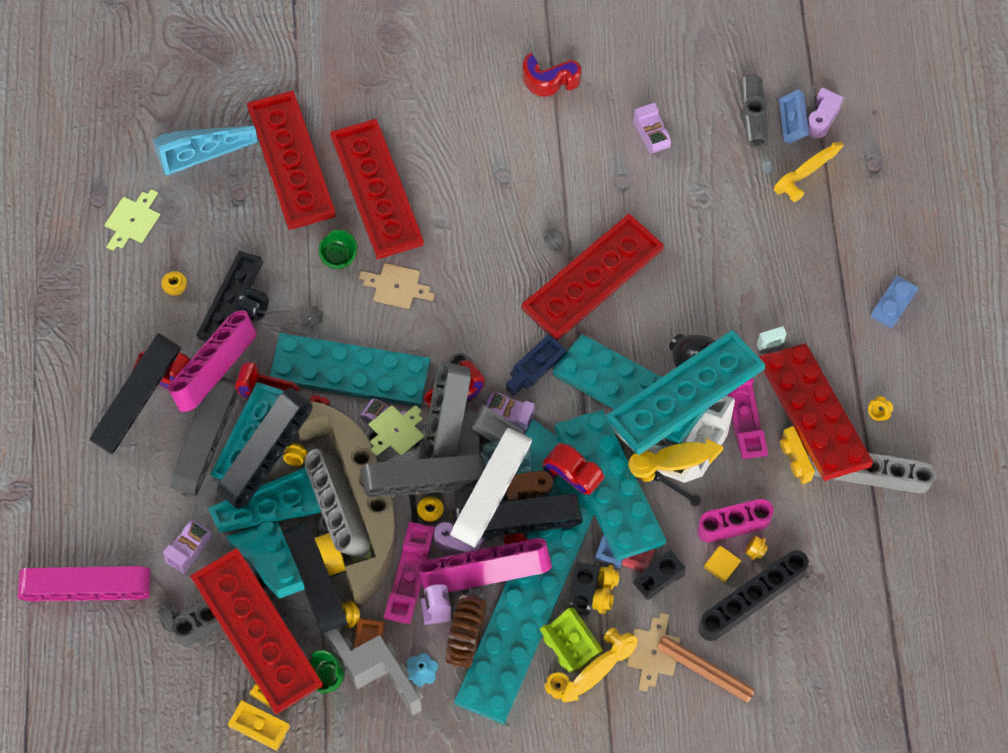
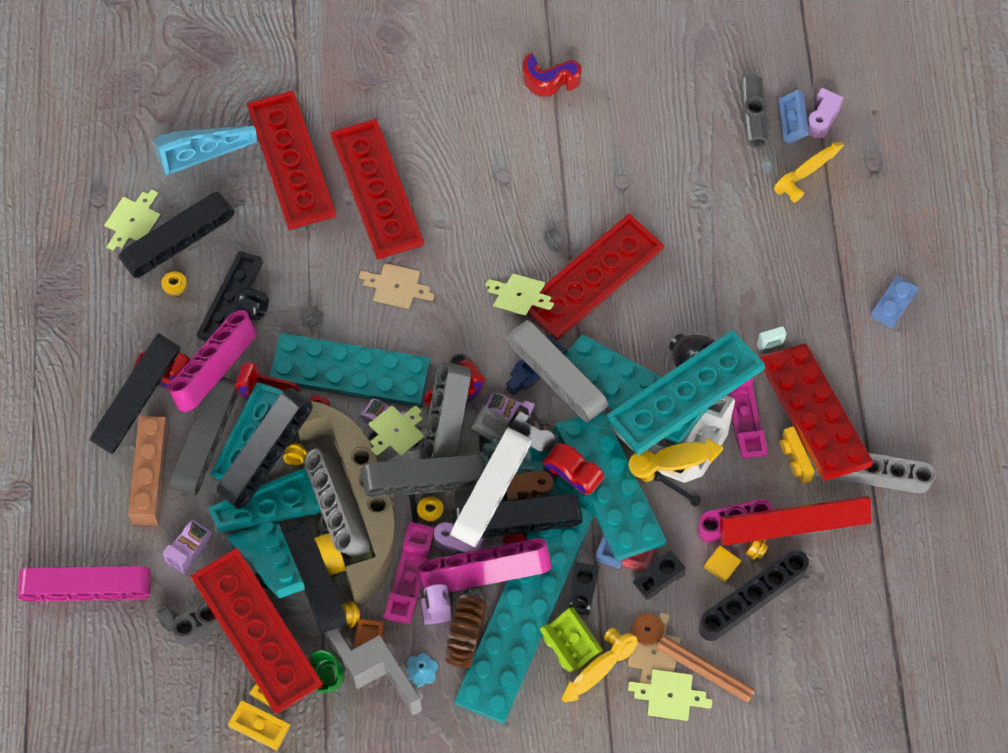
(148, 471): none -> nougat brick
(176, 234): none -> black beam
(337, 249): green hair -> none
(529, 290): none -> yellowish green piece
(541, 434): none -> black leg
(552, 680): yellow plate -> none
(557, 371): none -> light grey beam
(603, 600): yellow plate -> none
(608, 577): yellow plate -> none
(651, 128): lavender leg -> none
(651, 621): none -> dark orange wheel
(670, 682): none -> yellowish green piece
(795, 520): none -> red tile
(875, 413): yellow plate -> none

